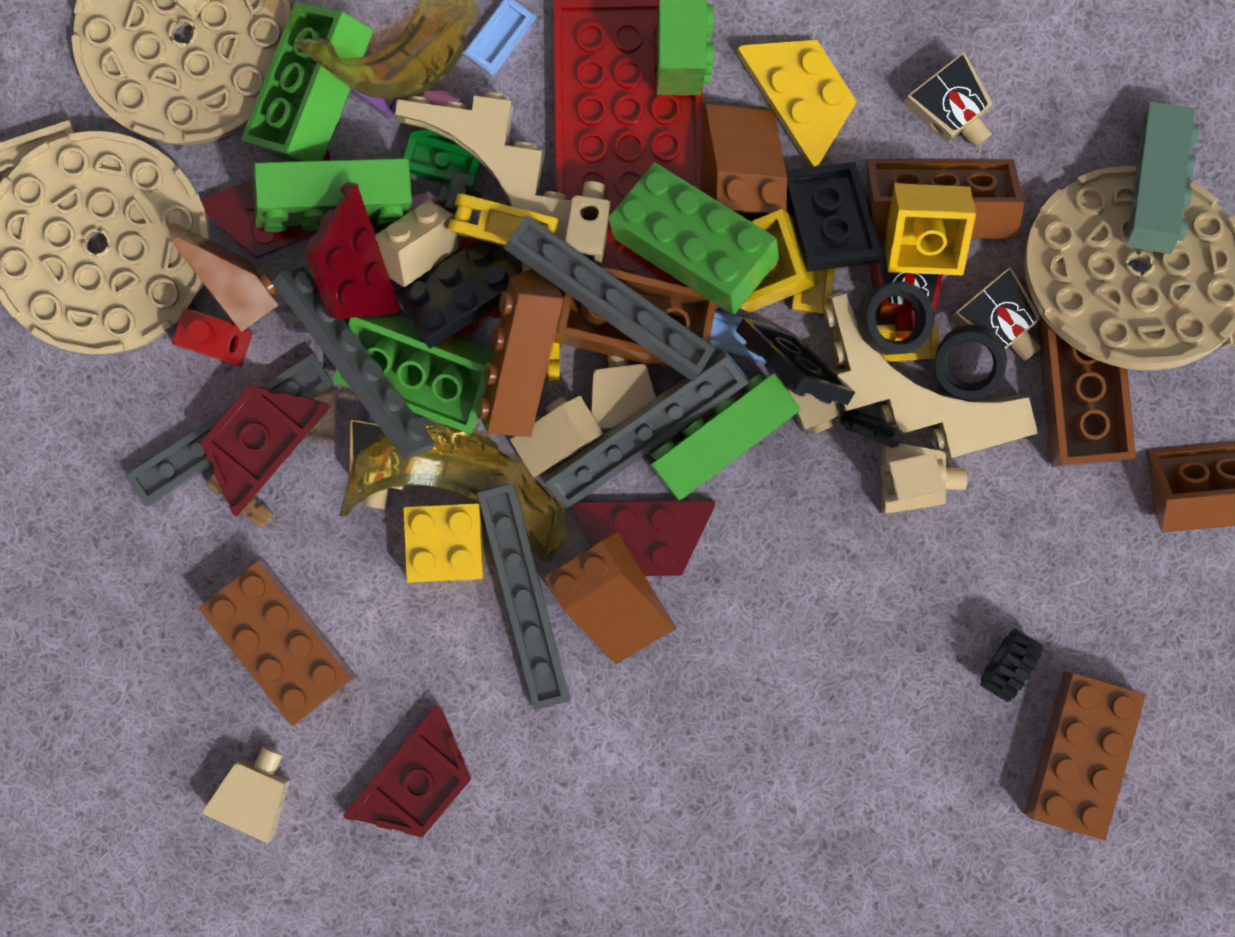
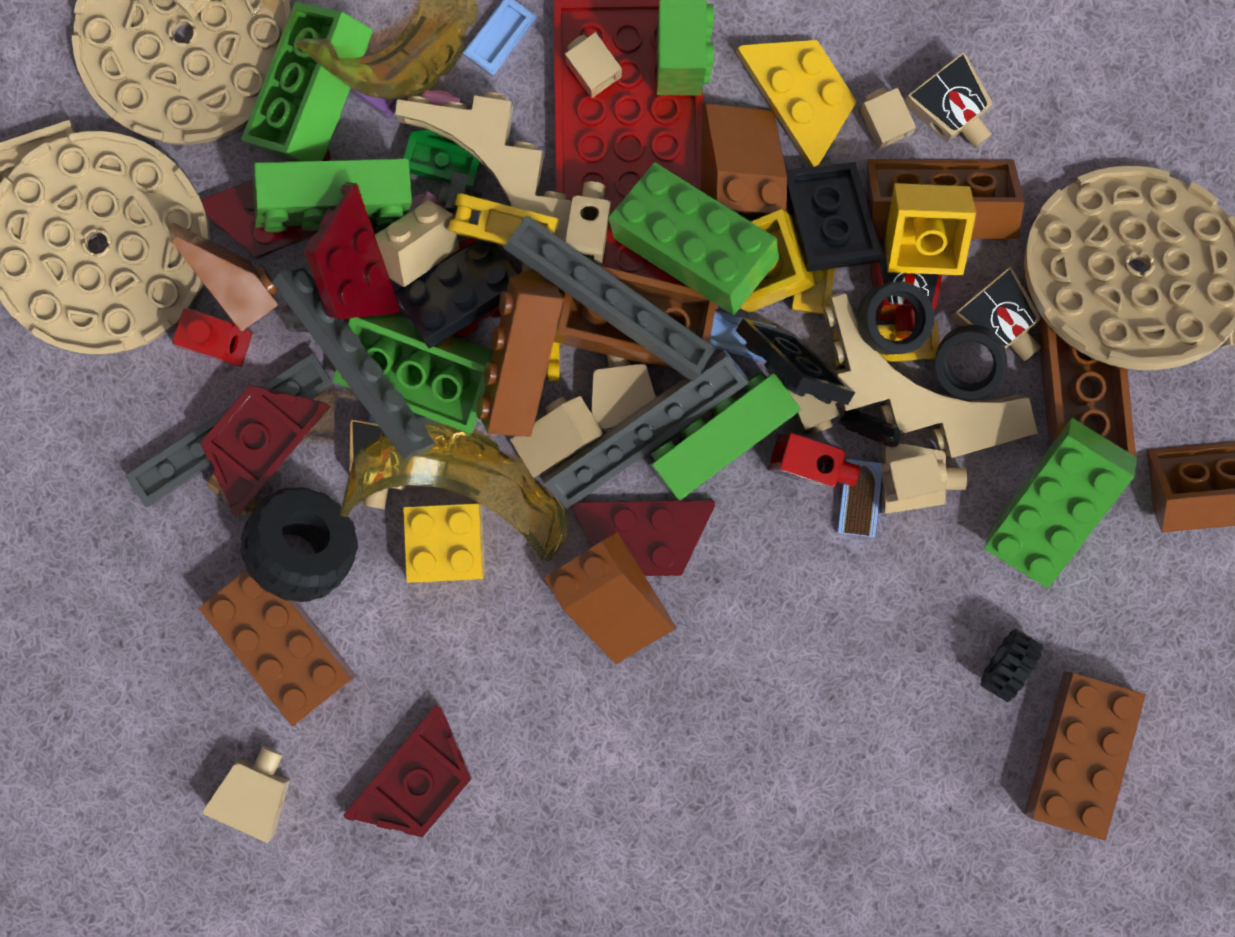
(286, 571): none -> black tyre
(524, 596): dark grey plate -> none
(592, 64): none -> tan brick
(798, 458): none -> red torso
(861, 503): none -> tile
(887, 117): none -> tan brick
(1060, 503): none -> bright green brick
(1162, 178): sand green brick -> none

